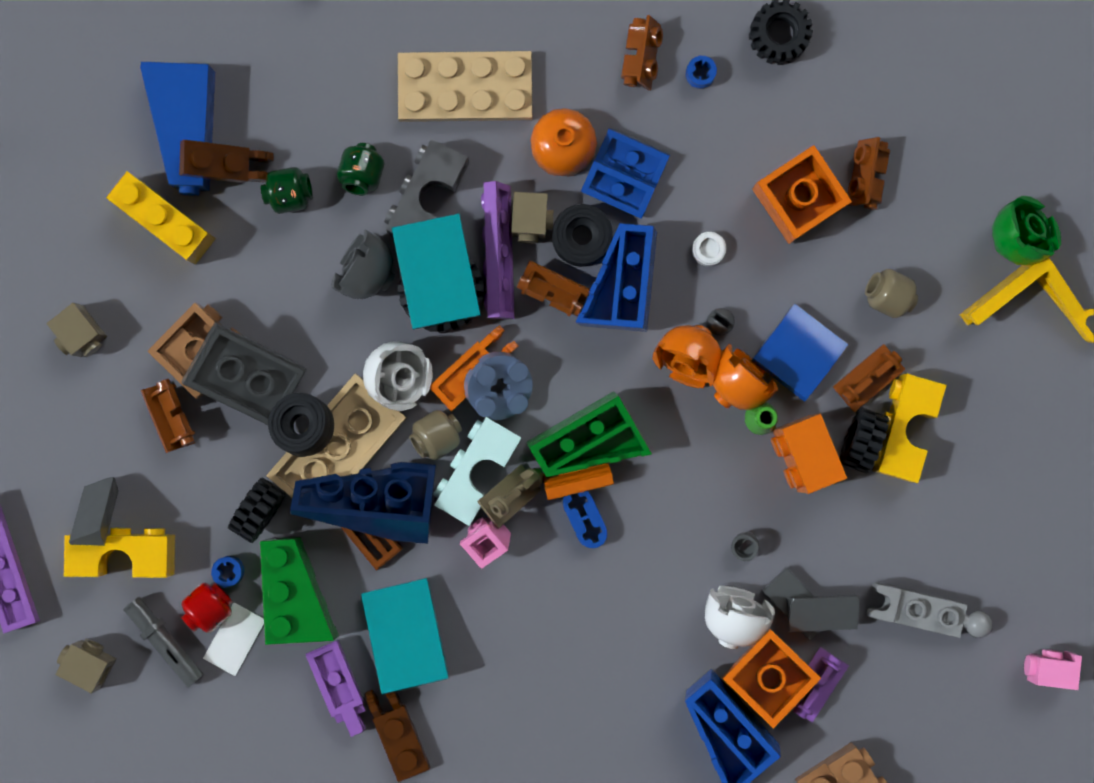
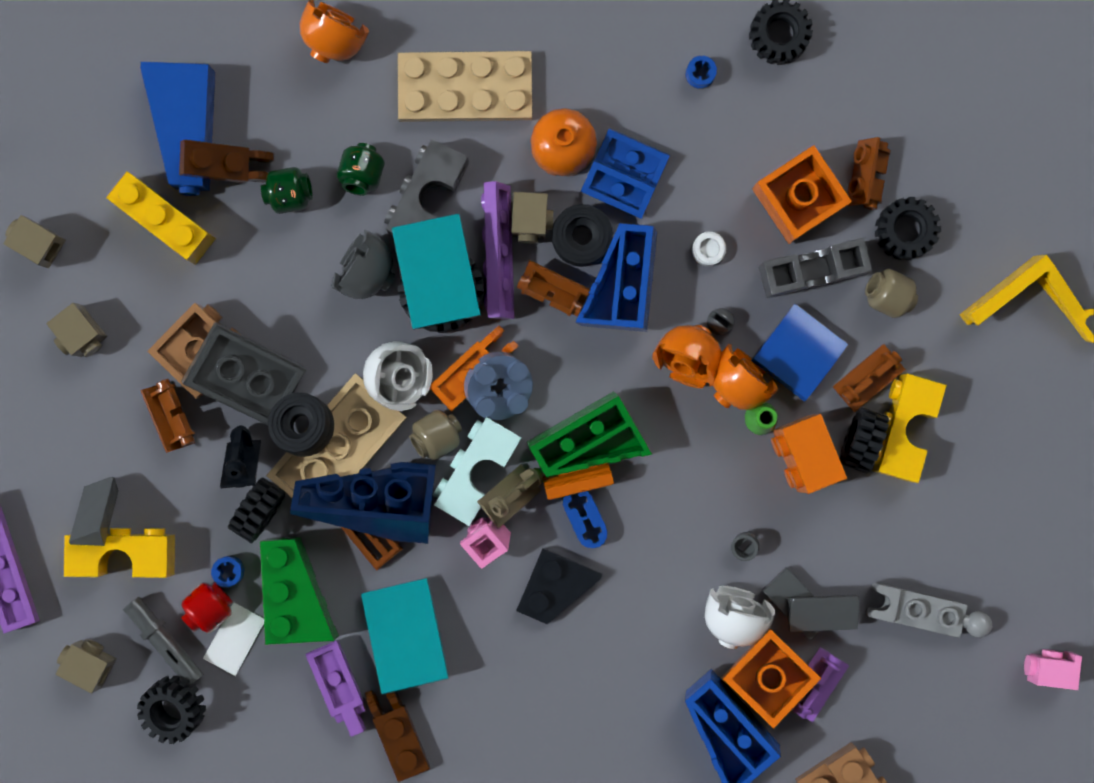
(33, 241): none -> dark tan brick
(160, 721): none -> black tyre
(240, 459): none -> black hinge
(330, 33): none -> orange cylinder
(555, 586): none -> black wing
(645, 38): dark orange hinge -> none
(815, 268): none -> flat silver arch
(927, 223): none -> black tyre
(1025, 233): green cylinder -> none

